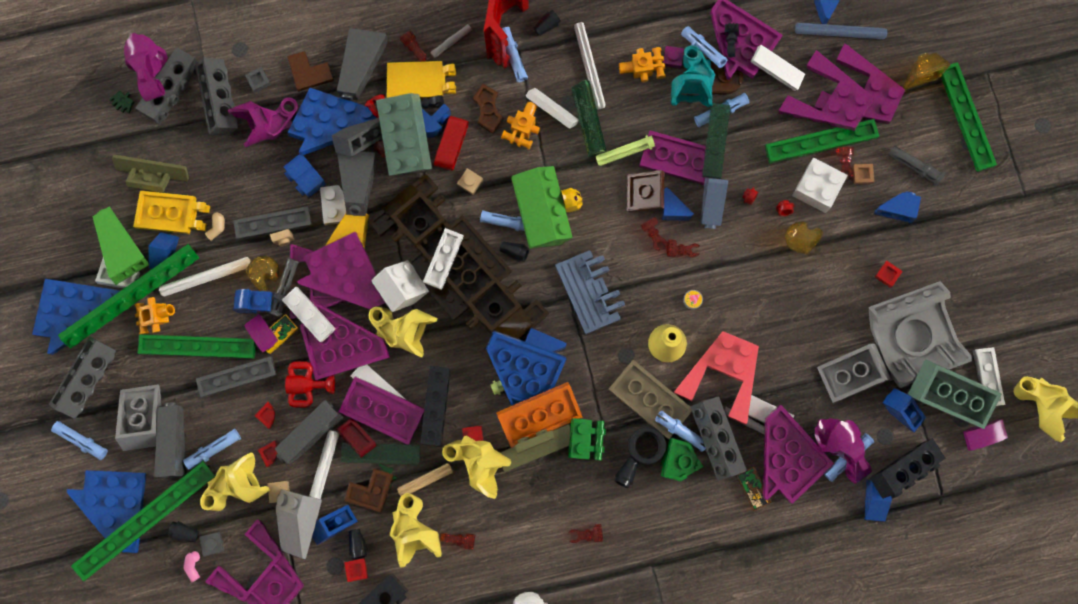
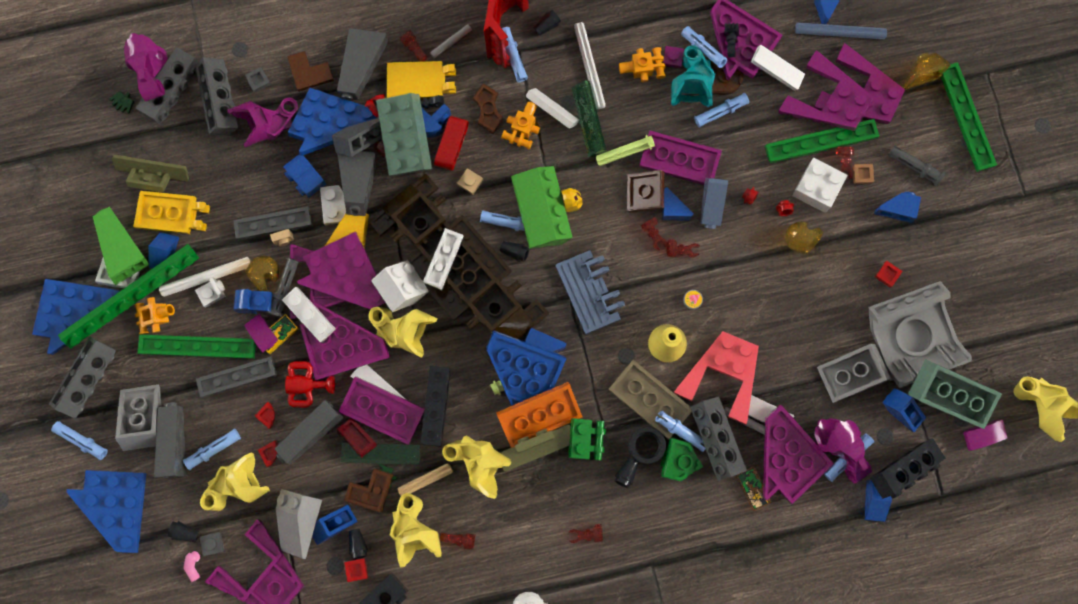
(142, 521): green plate -> none
(211, 292): none -> white bracket
(218, 226): tan arm -> none
(275, 489): tan plate -> none
(324, 464): white axle -> none
(474, 433): red plate -> none
(716, 141): clear green plate -> none
(988, 370): white tile -> none

